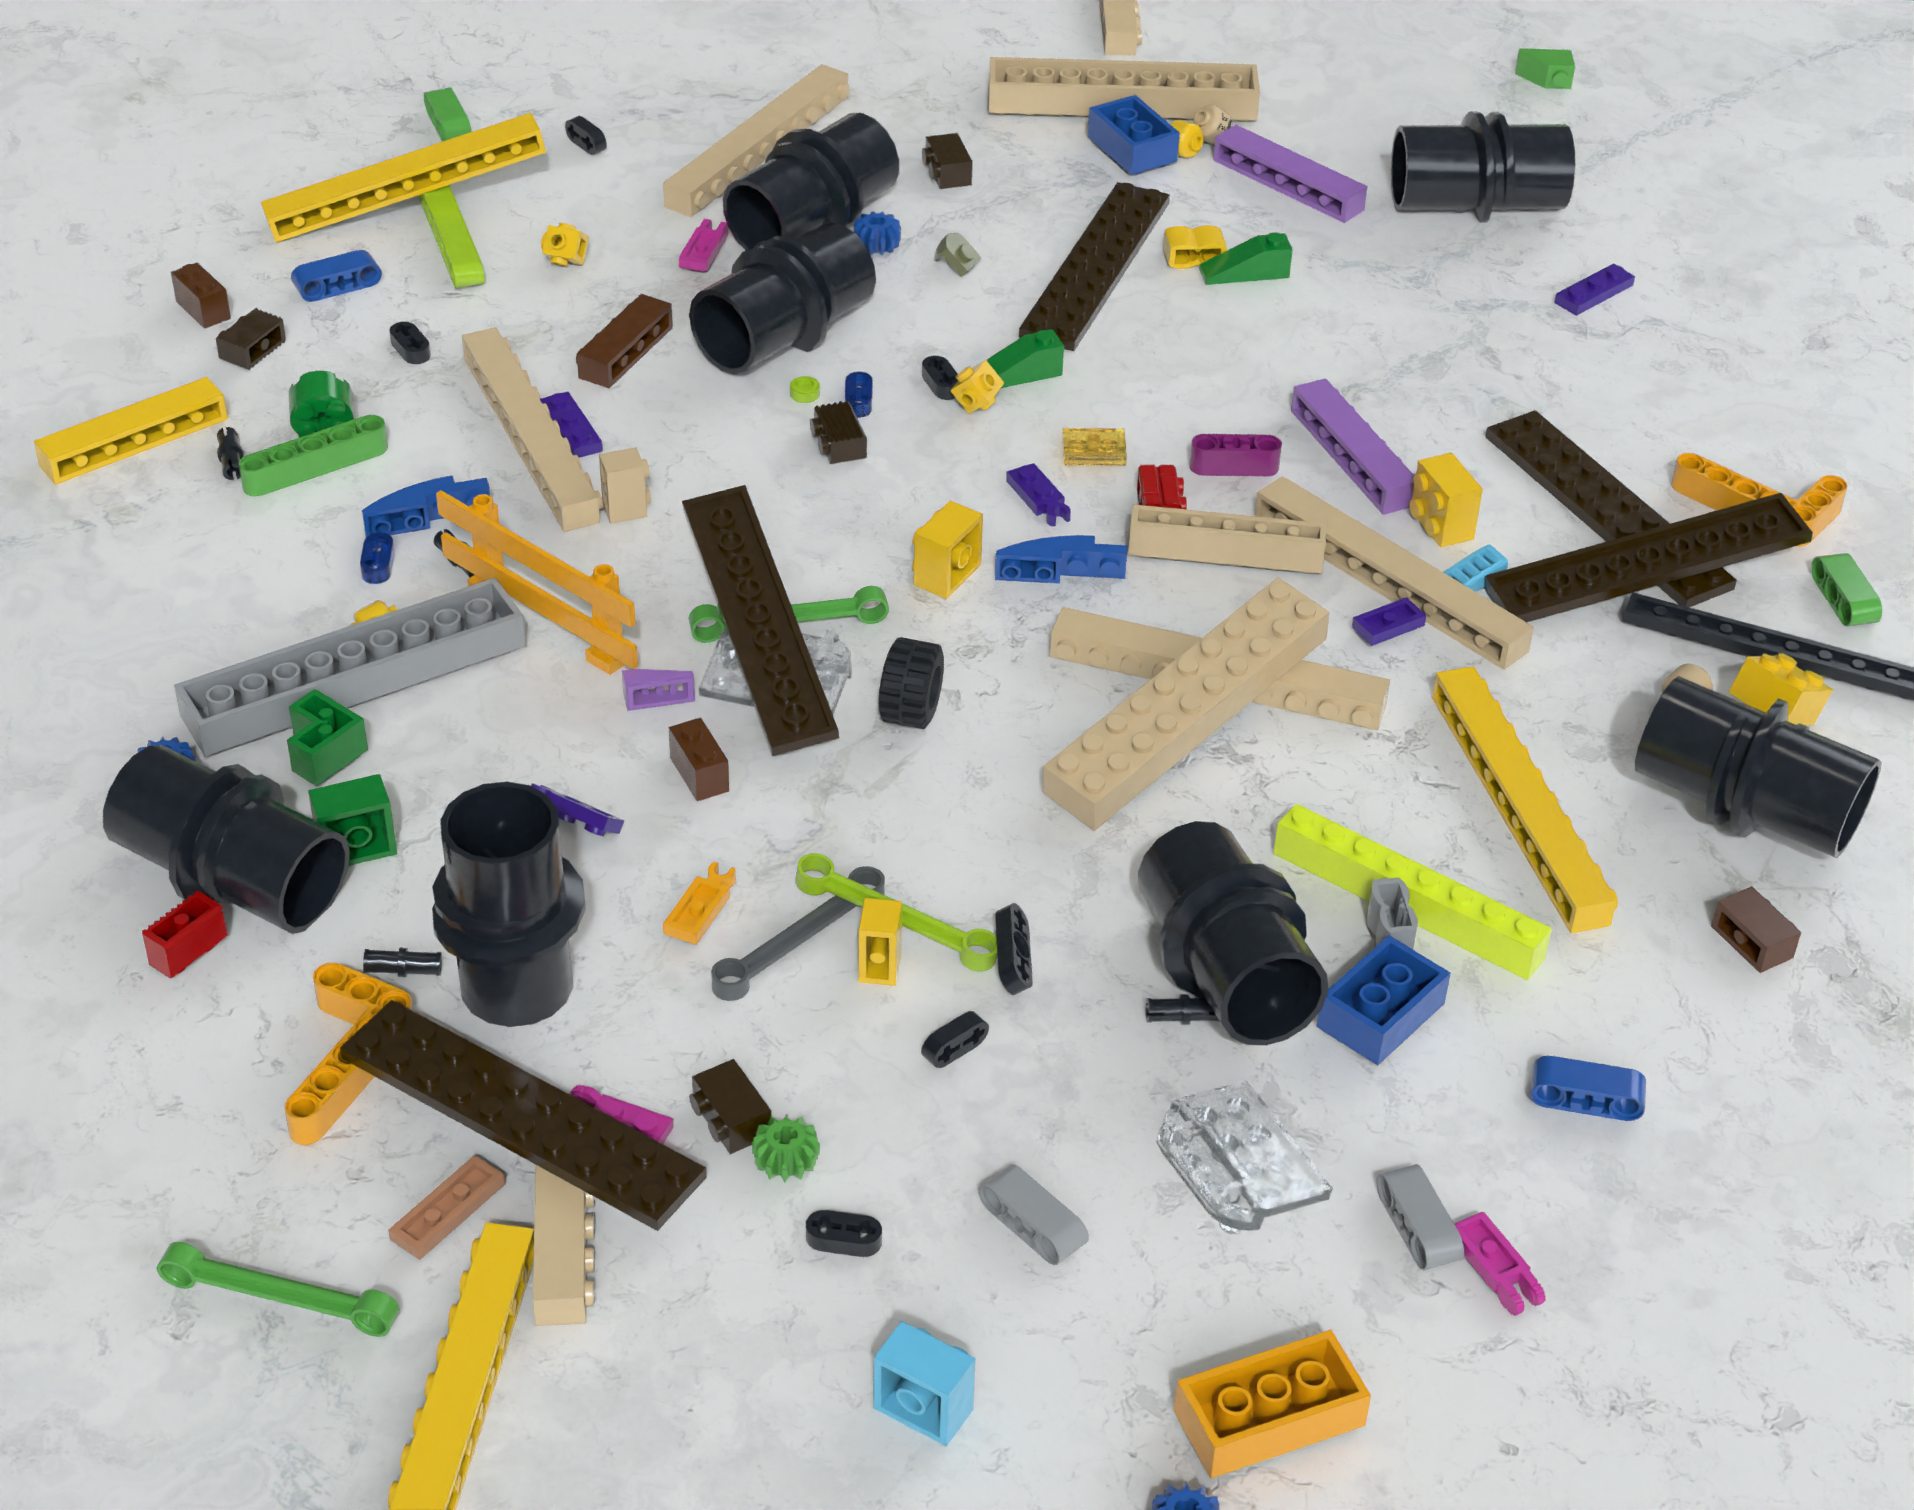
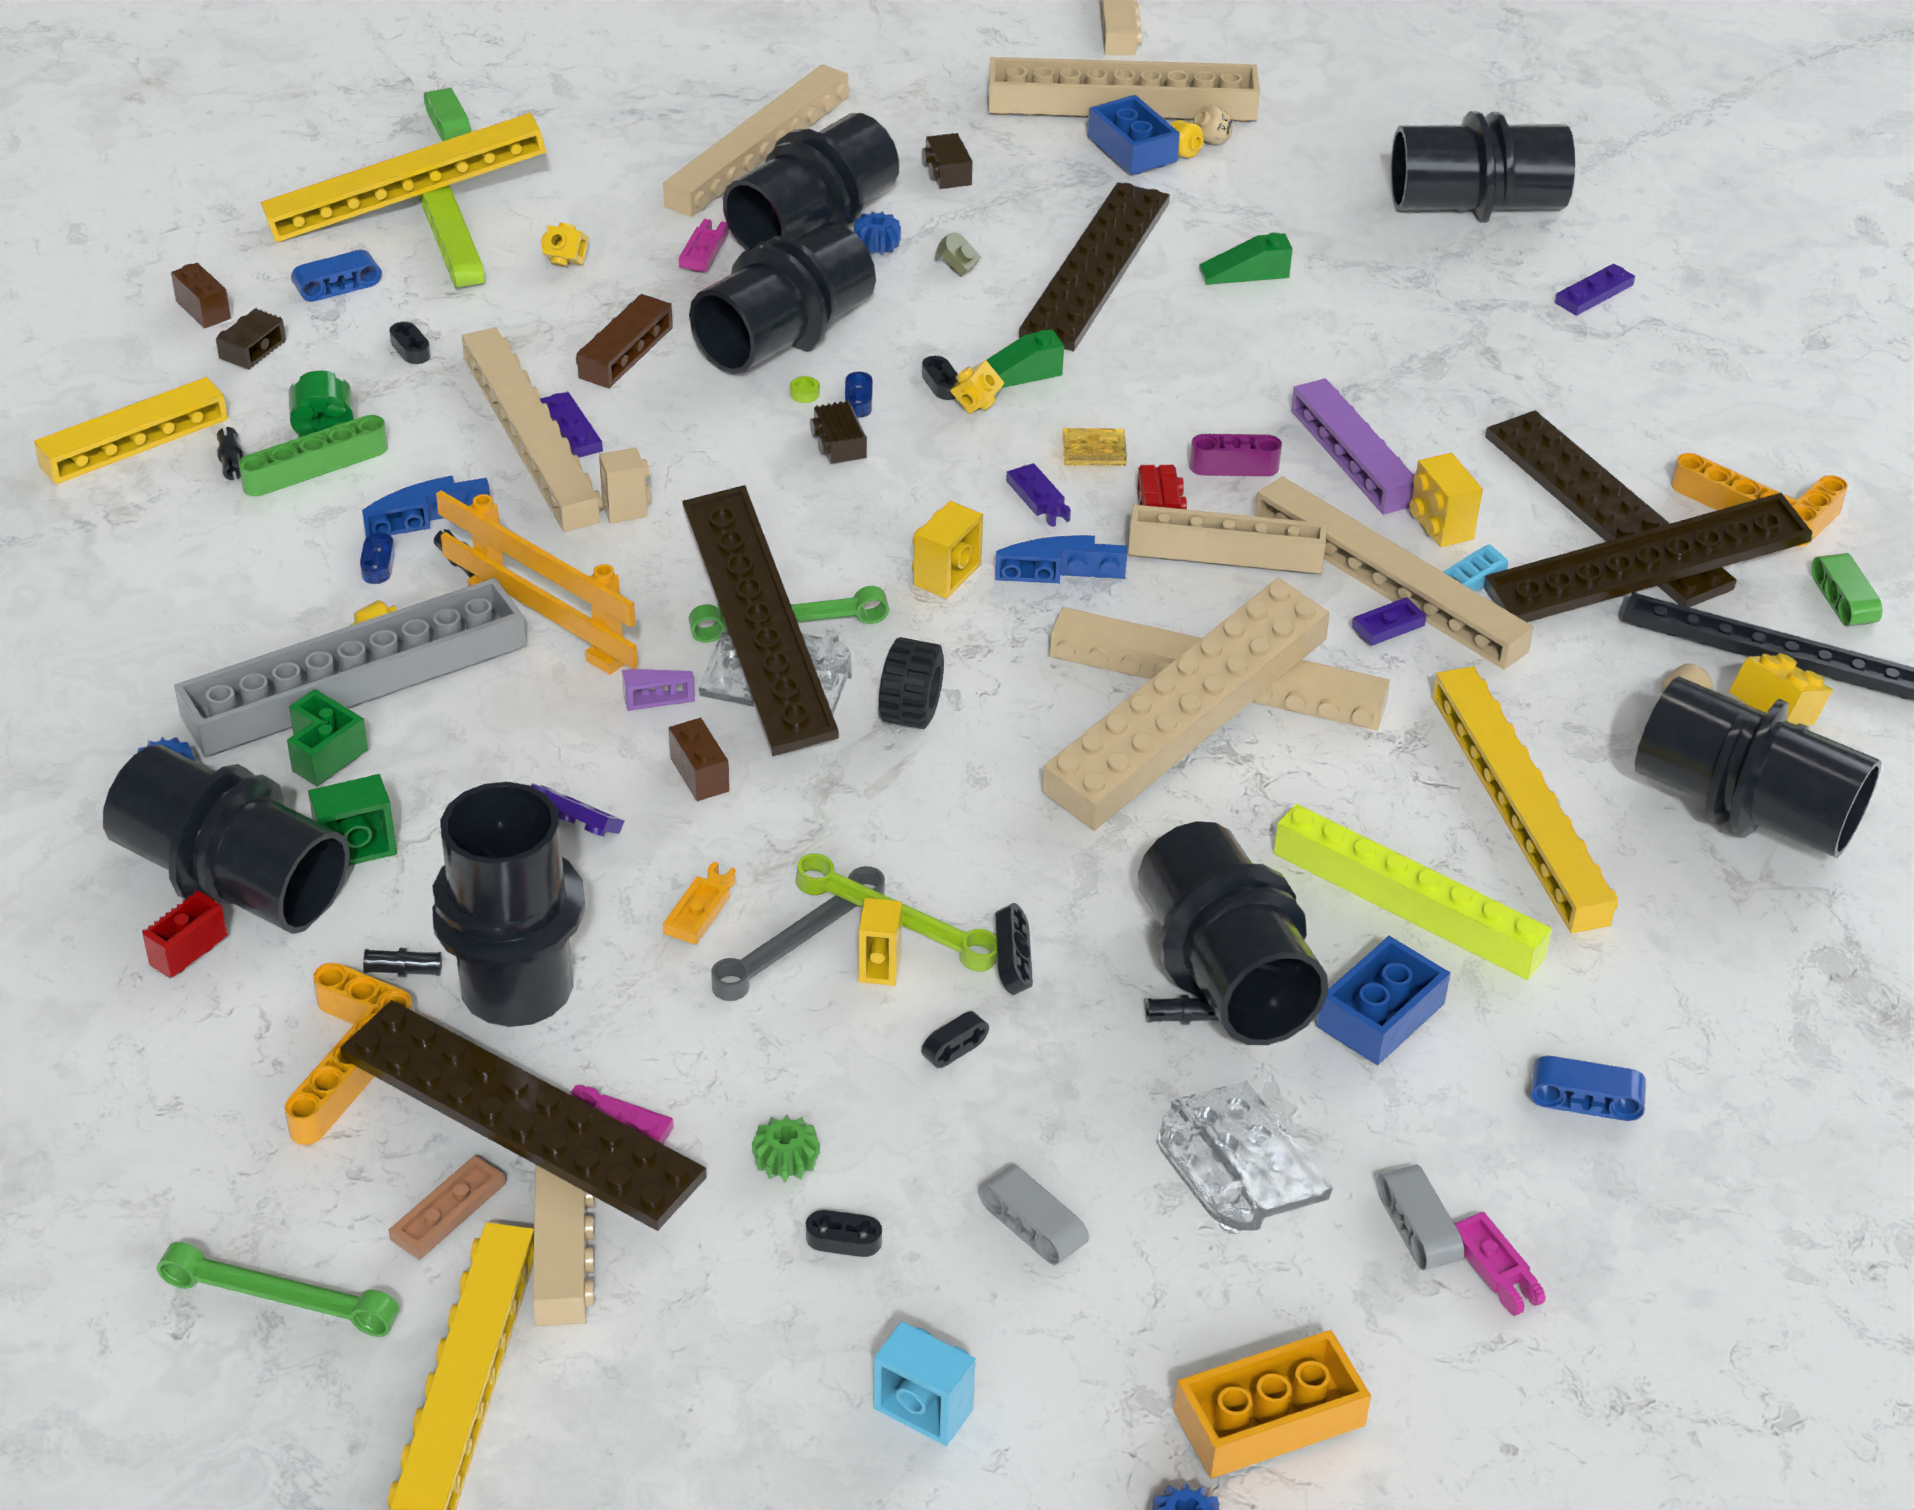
(585, 135): black beam -> none
(729, 1105): dark brown brick -> none
(1191, 247): yellow brick -> none
(1290, 173): medium lavender brick -> none
(1390, 912): light grey brick -> none
(1546, 67): bright green slope -> none
(1756, 929): reddish brown brick -> none

